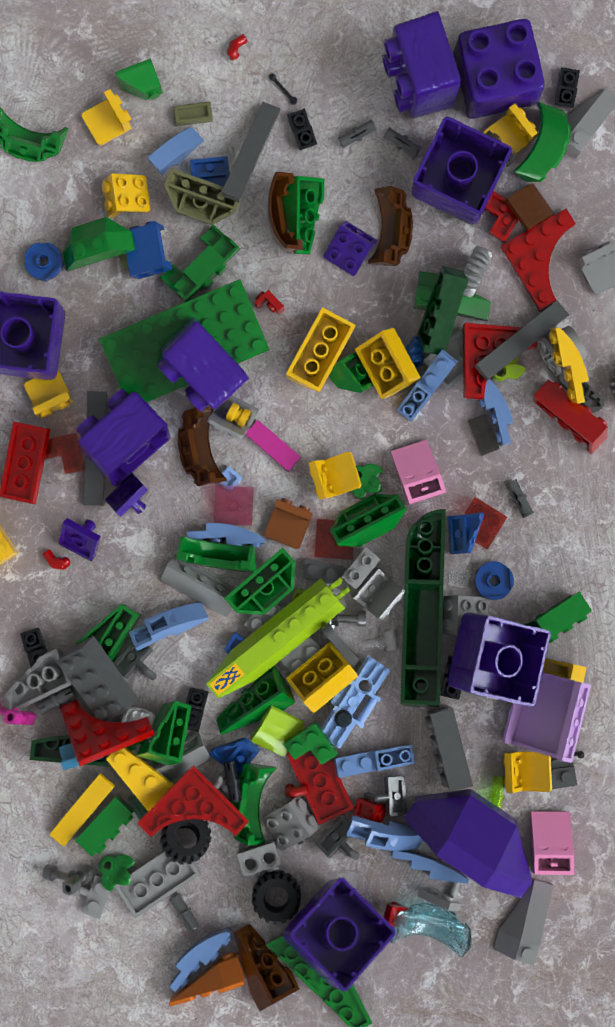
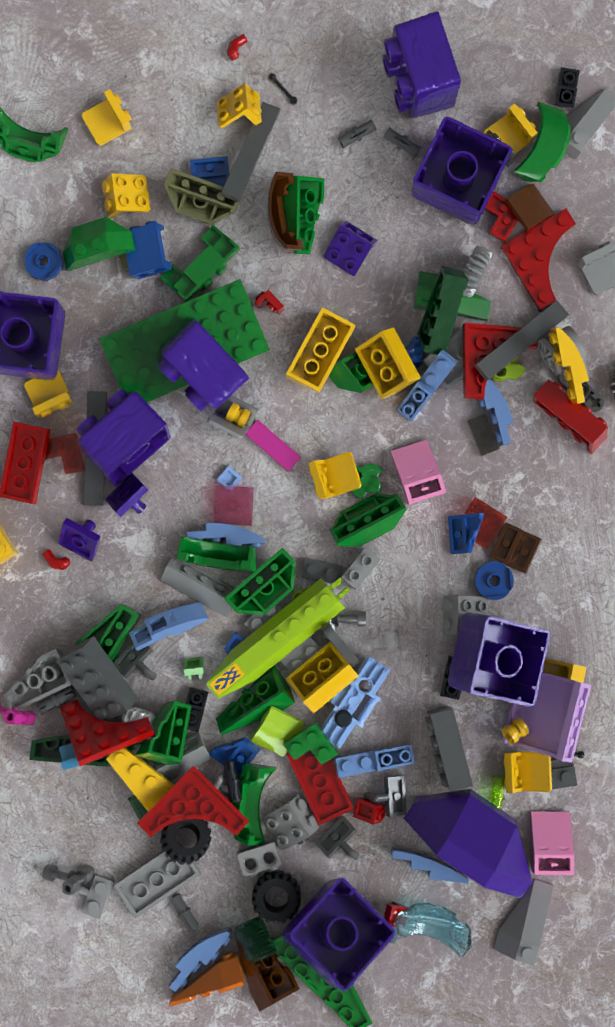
(33, 645): black slope -> none
(82, 810): yellow slope -> none
(105, 826): green brick -> none
(117, 873): green plate -> none
(140, 80): green slope -> none
(175, 150): medium blue slope -> none
(193, 113): olive tile -> none
(193, 666): none -> bright green tile
(195, 448): reddish brown windscreen -> none
(237, 103): none -> yellow bracket
(255, 940): none -> clear green brick
(288, 523): dark orange bracket -> none
(292, 791): red arm -> none
(301, 129): black slope -> none
(326, 545): clear red plate -> none
(378, 593): light grey bracket -> none
(382, 836): medium blue slope -> none
(396, 227): reddish brown windscreen -> none
(423, 611): dark green slope -> none
(444, 901): light grey plate -> none
(499, 68): dark purple brick -> none
(515, 548): none -> reddish brown slope
(515, 730): none -> yellow wheel
(519, 498): dark grey pin -> none
(562, 615): green wedge -> none

